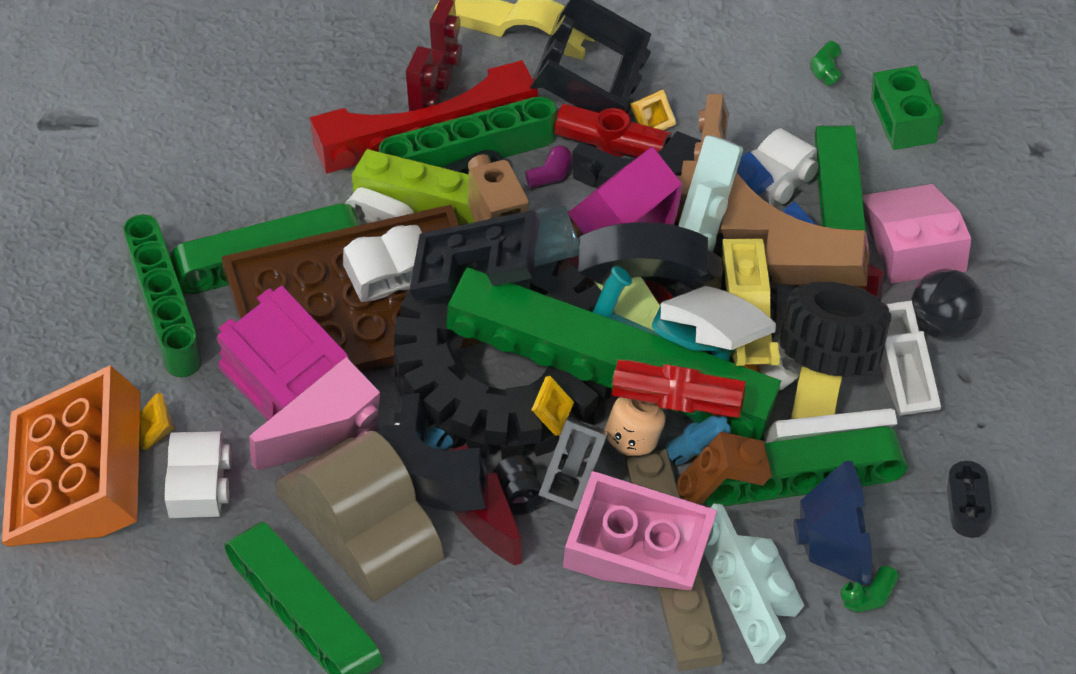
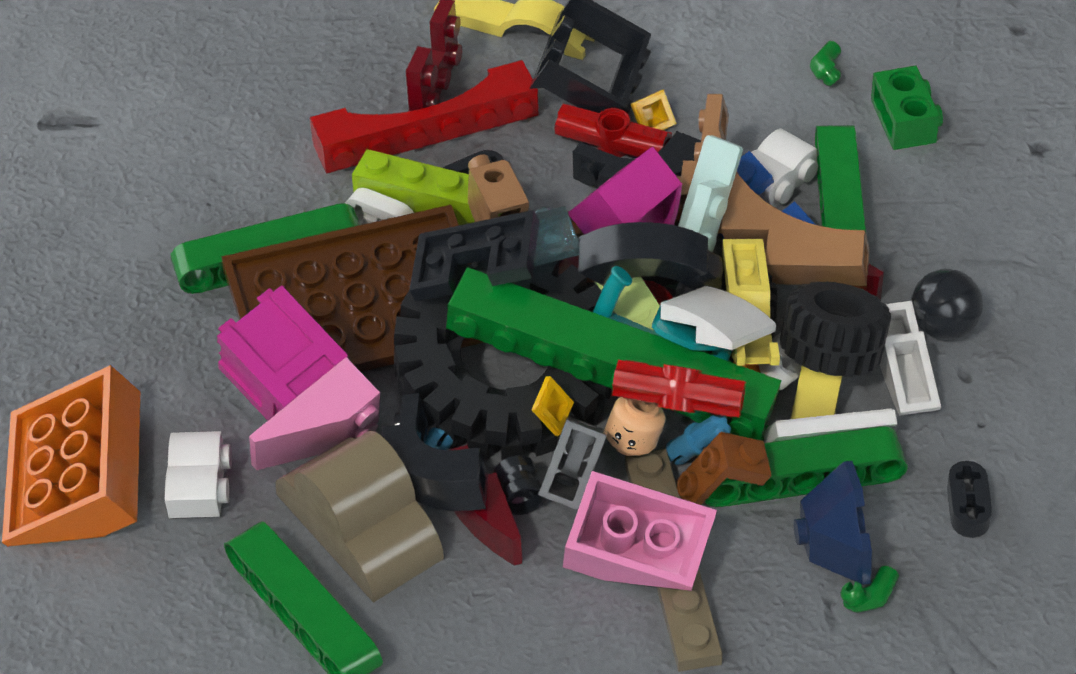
(154, 422): yellow slope -> none
(162, 296): green beam -> none
(382, 263): white brick -> none
(503, 129): green beam -> none
(554, 169): magenta arm -> none
(752, 584): light aqua bracket -> none
(916, 232): bright pink slope -> none

